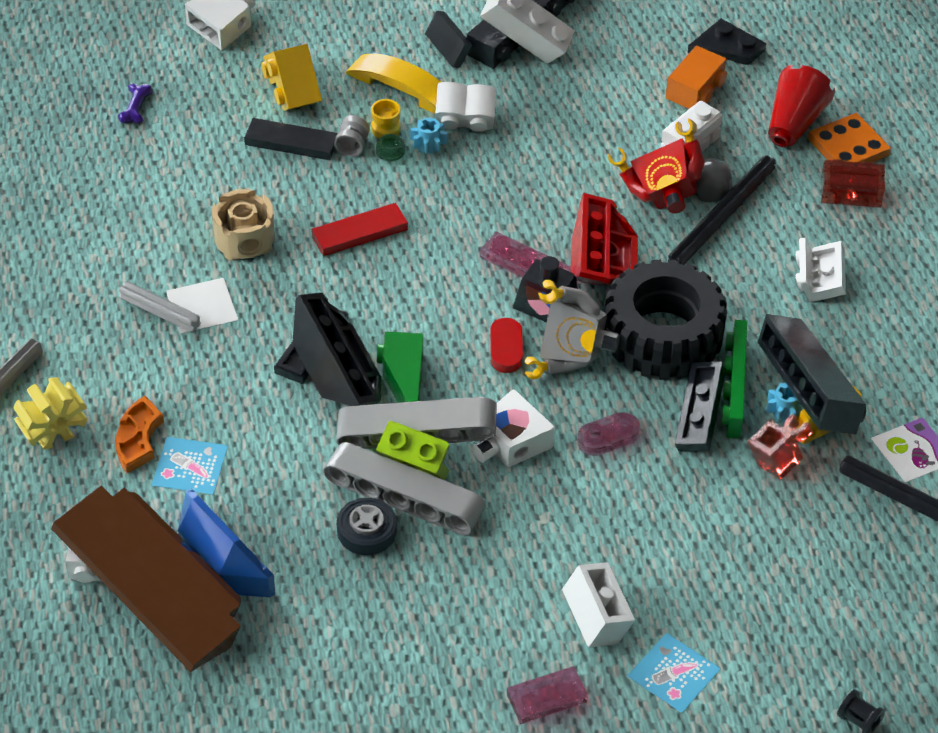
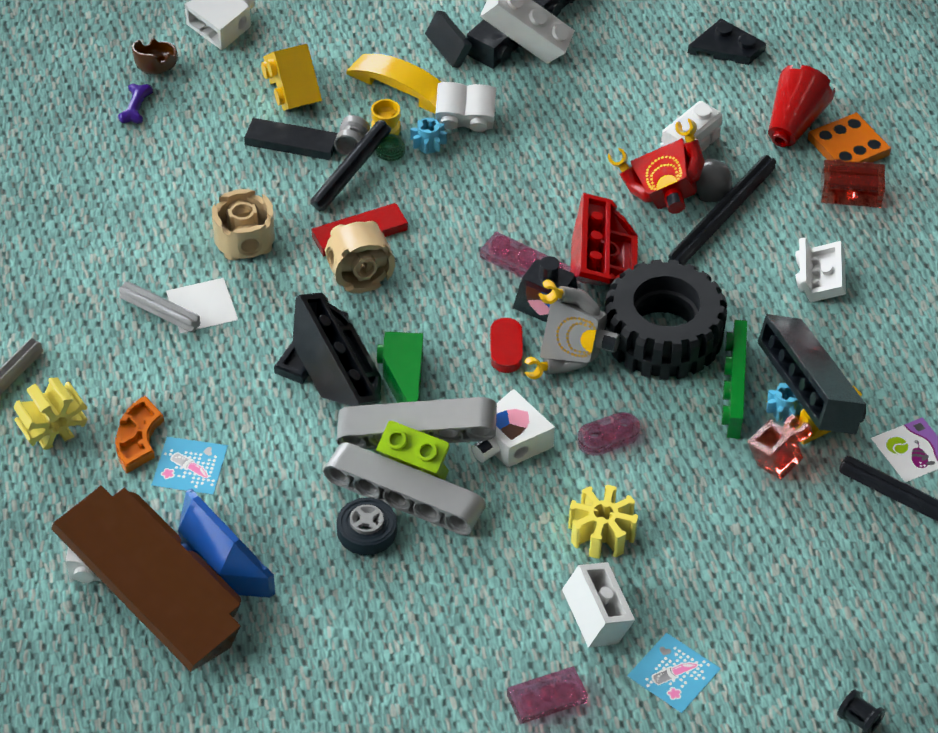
(154, 57): none -> reddish brown hair
(350, 165): none -> black axle
(359, 256): none -> tan brick
(602, 521): none -> light yellow gear
(696, 78): orange brick -> none
(700, 406): black plate -> none

